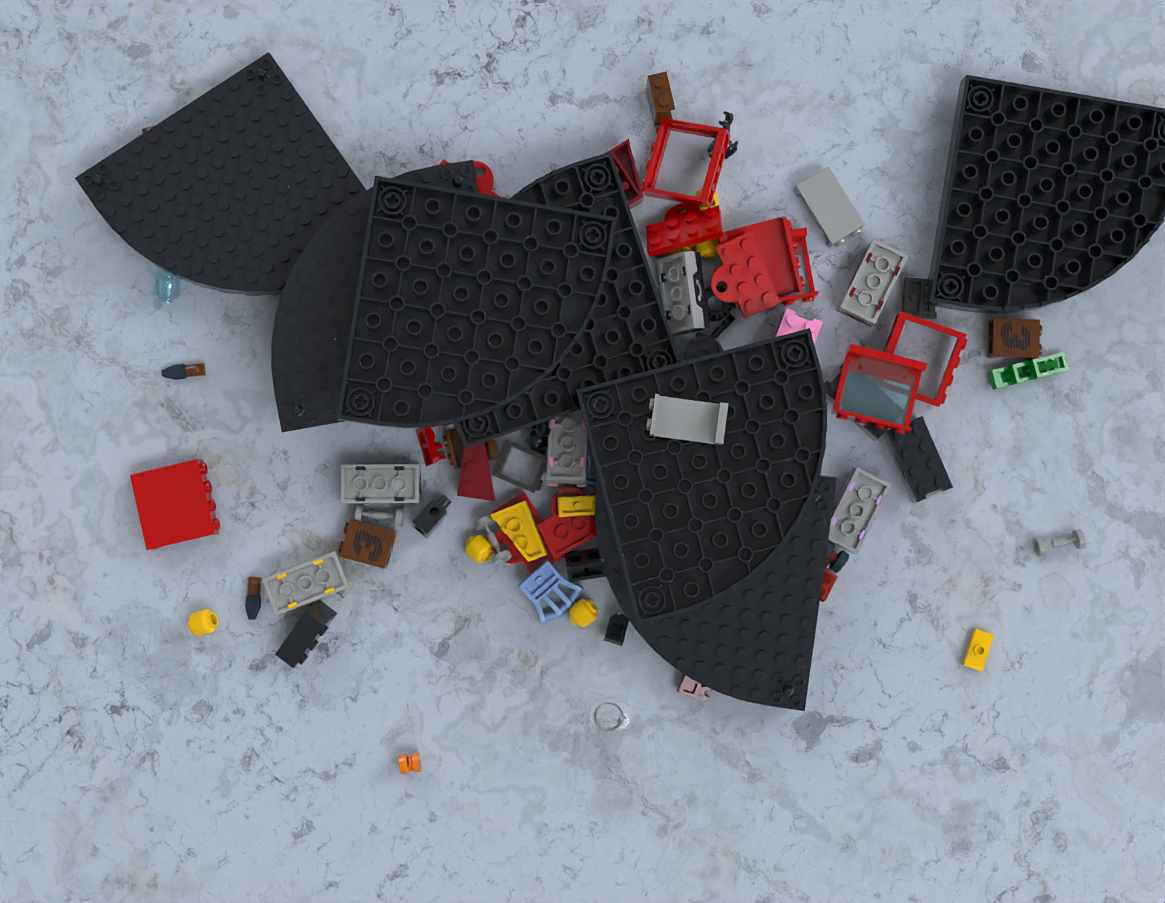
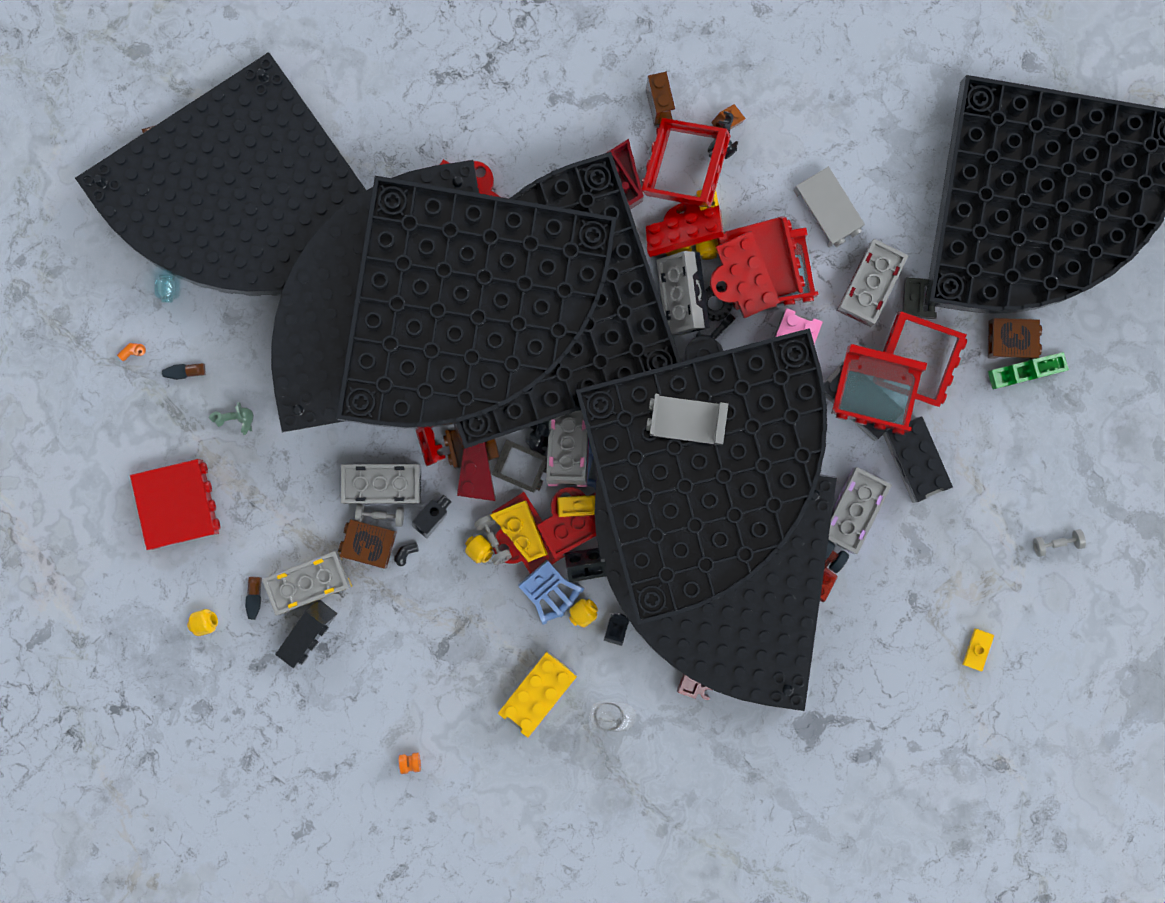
(132, 349): none -> orange arm
(243, 415): none -> sand green piece
(402, 553): none -> black arm
(537, 693): none -> yellow piece
(737, 119): none -> dark orange bracket

